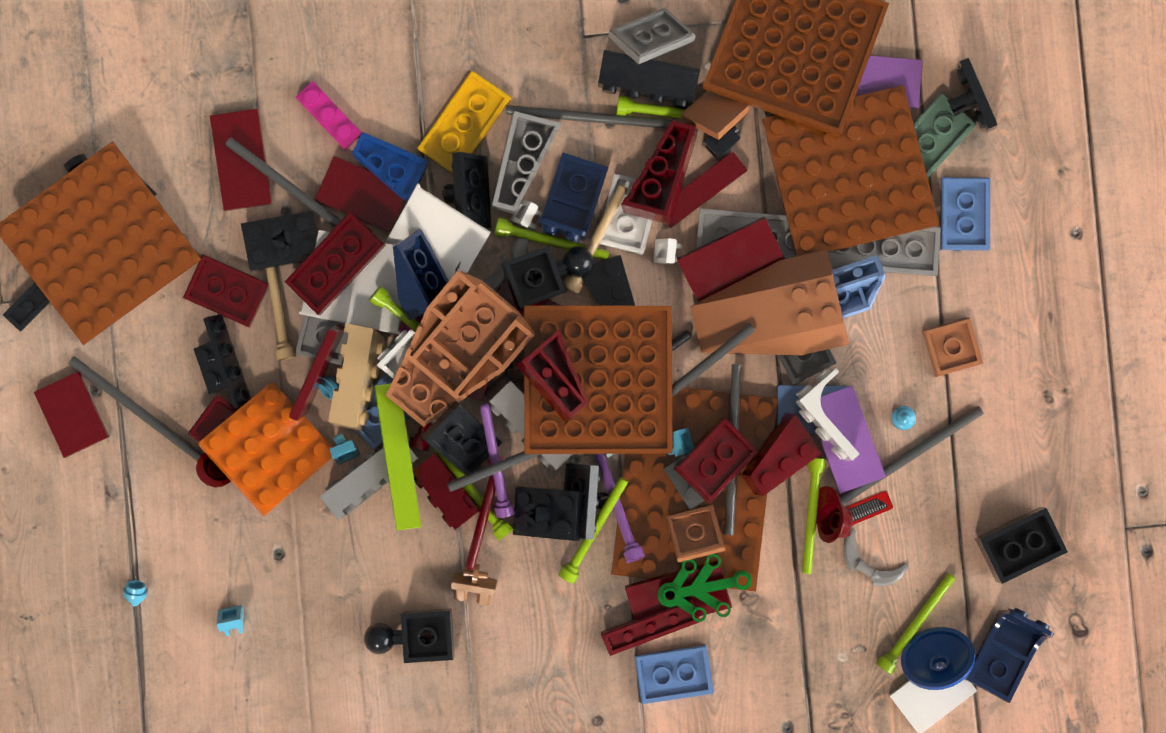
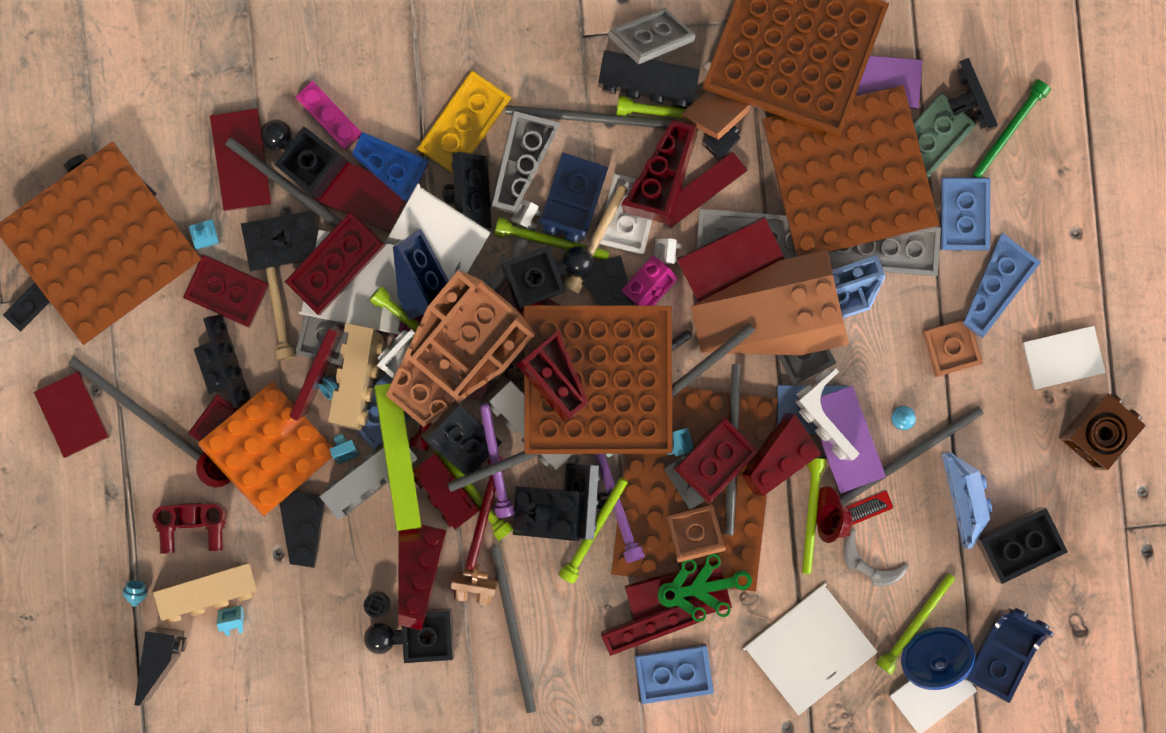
(159, 654): none -> black slope
(190, 516): none -> dark red piece
(204, 234): none -> medium azure tile
(204, 592): none -> tan wedge
(299, 153): none -> black brick
(302, 526): none -> black wing
(380, 603): none -> black wheel
(417, 569): none -> dark red wedge
(513, 629): none -> dark grey piece
(649, 283): none -> dark pink bracket
(808, 647): none -> white piece
(968, 498): none -> light blue wedge
(1002, 280): none -> medium blue wing
(1038, 91): none -> green piece
(1063, 357): none -> white tile
(1118, 430): none -> reddish brown brick

